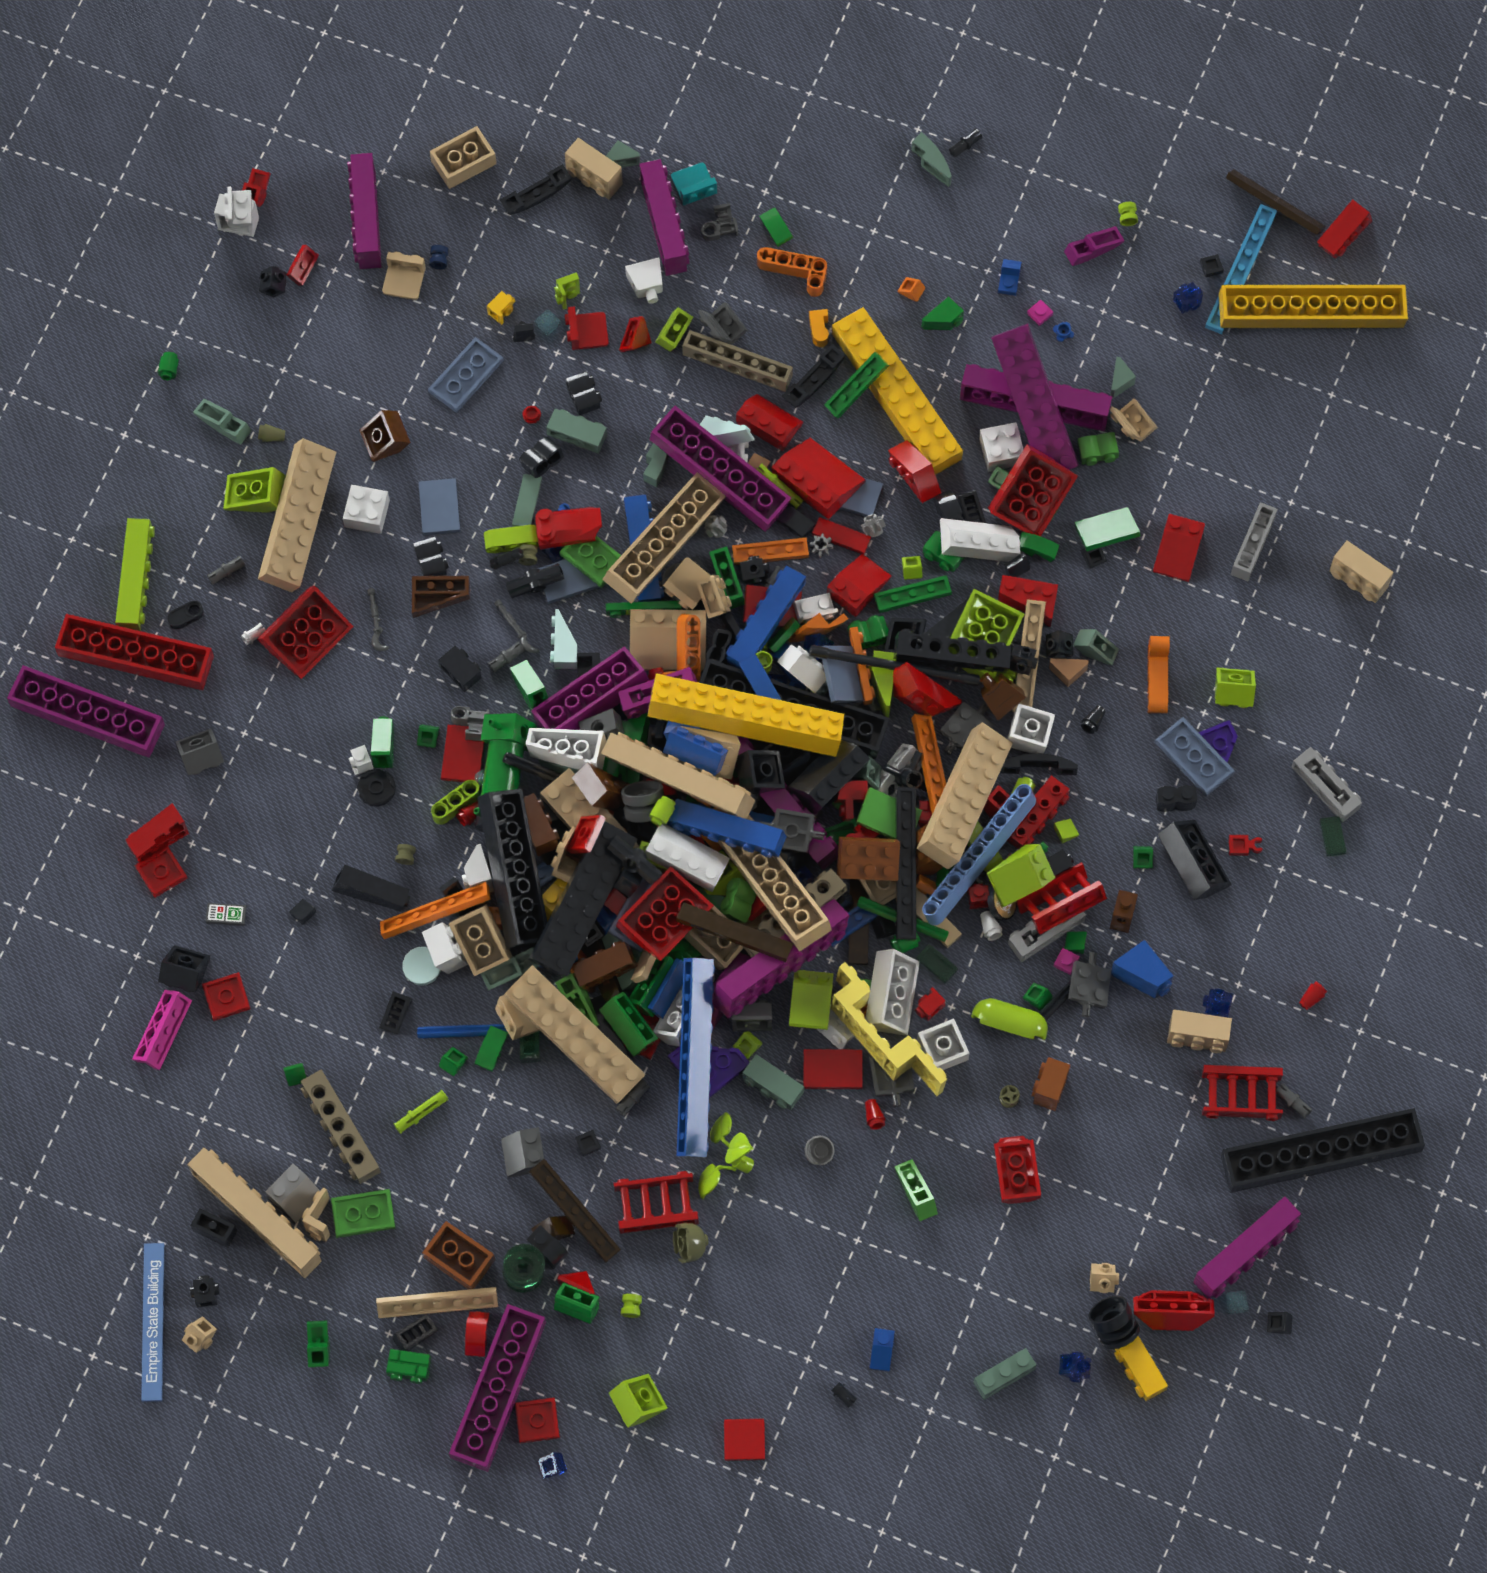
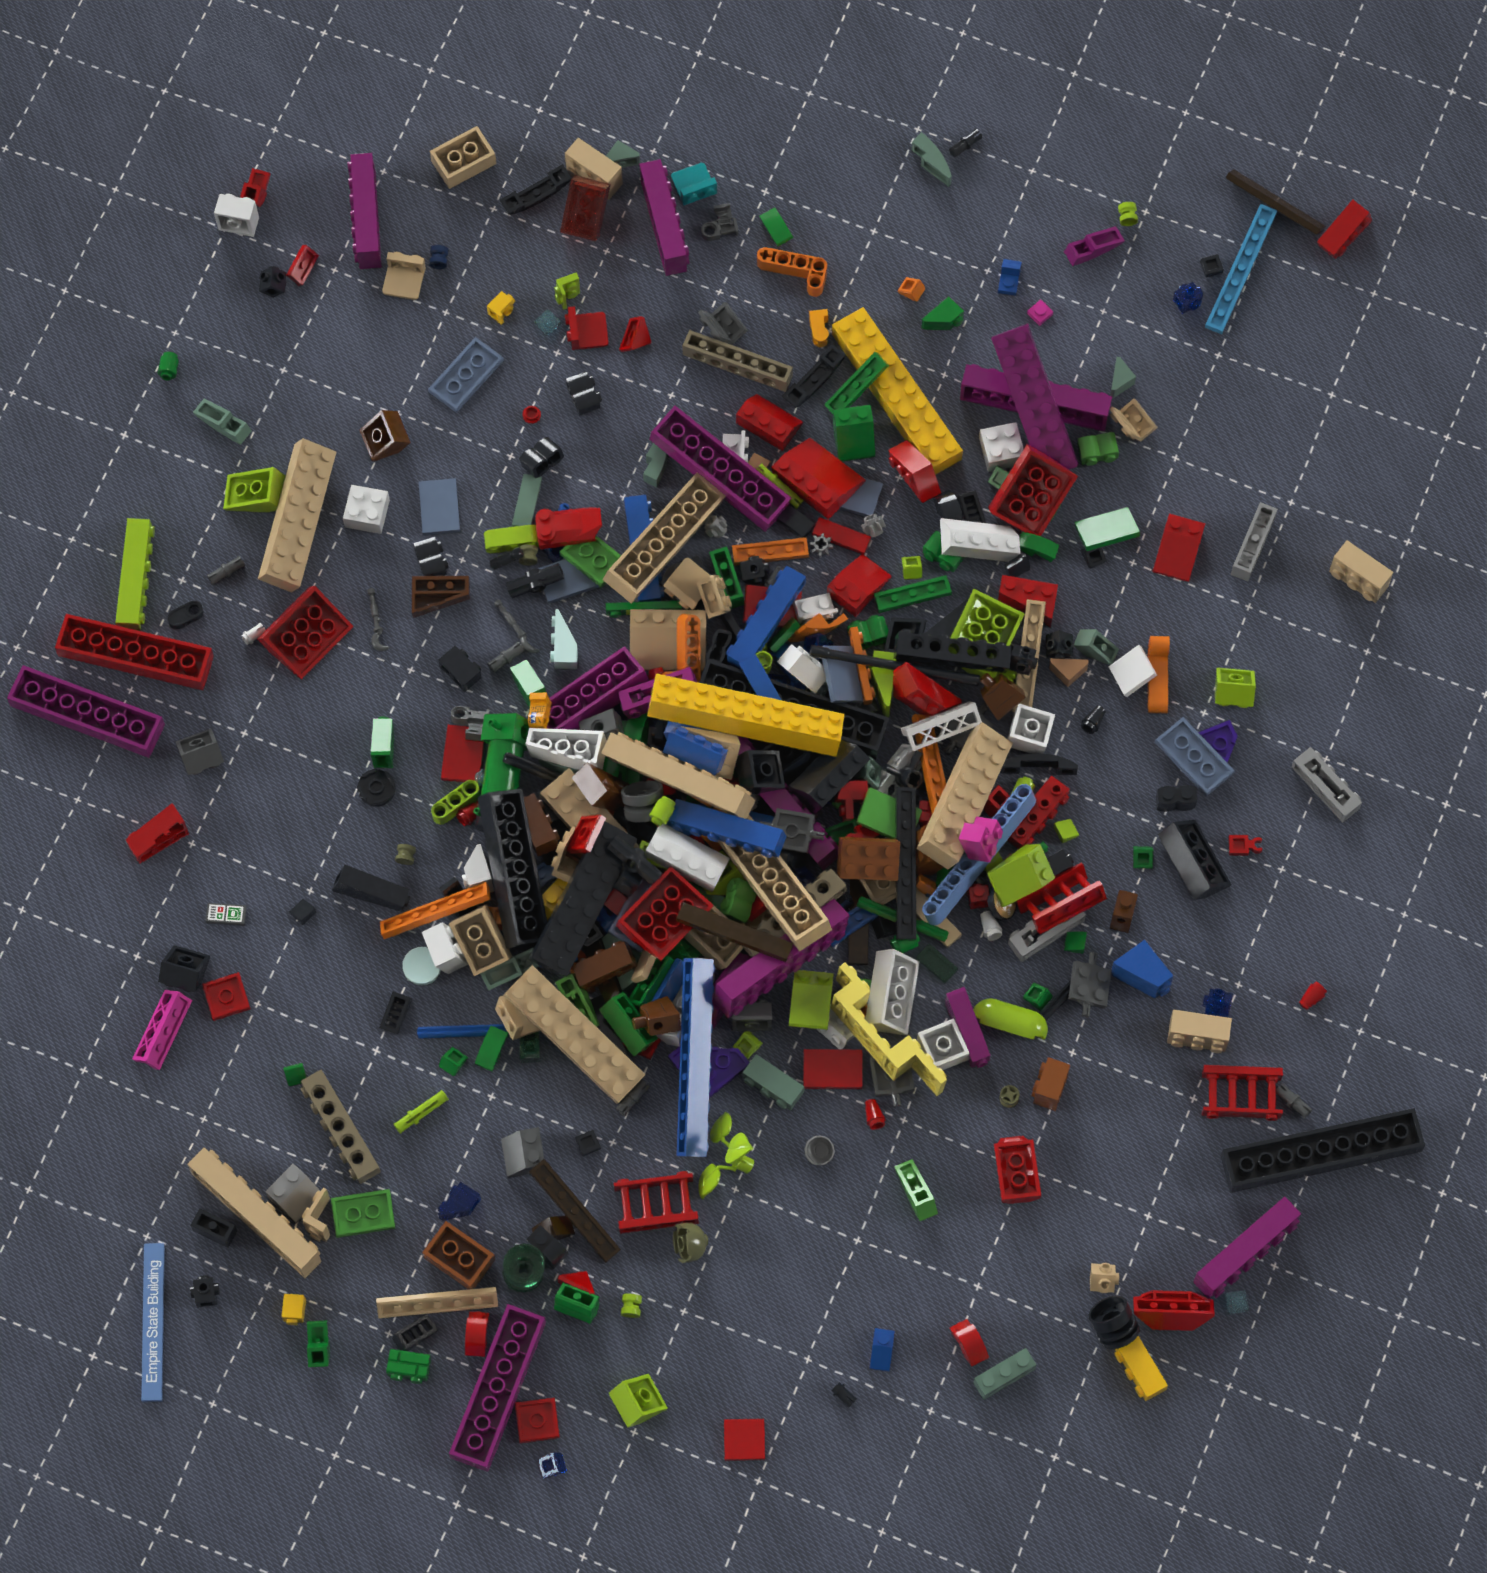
(161, 871): red tile -> none
(199, 1334): tan brick -> none
(239, 208): white bracket -> none
(269, 433): olive cone -> none
(293, 1309): none -> yellow brick
(360, 760): white brick -> none
(427, 736): green slope -> none
(460, 1203): none -> clear blue slope
(523, 332): black tile -> none
(539, 710): none -> light orange leg
(576, 430): sand green brick -> none
(585, 208): none -> clear red brick
(587, 661): black panel -> none
(646, 279): white torso -> none
(658, 1017): none -> reddish brown torso
(674, 329): lime brick -> none
(727, 431): light aqua slope -> none
(854, 433): none -> green slope
(930, 1004): red brick -> none
(940, 718): none -> white fence
(961, 1011): none -> magenta slope
(970, 1342): none -> red brick
(981, 838): none -> dark pink brick
(1064, 326): blue plate -> none
(1065, 961): dark pink plate -> none
(1075, 1366): clear blue brick -> none
(1132, 670): none -> white tile
(1279, 1322): black slope -> none
(1313, 306): yellow brick -> none
(1332, 836): clear green tile -> none

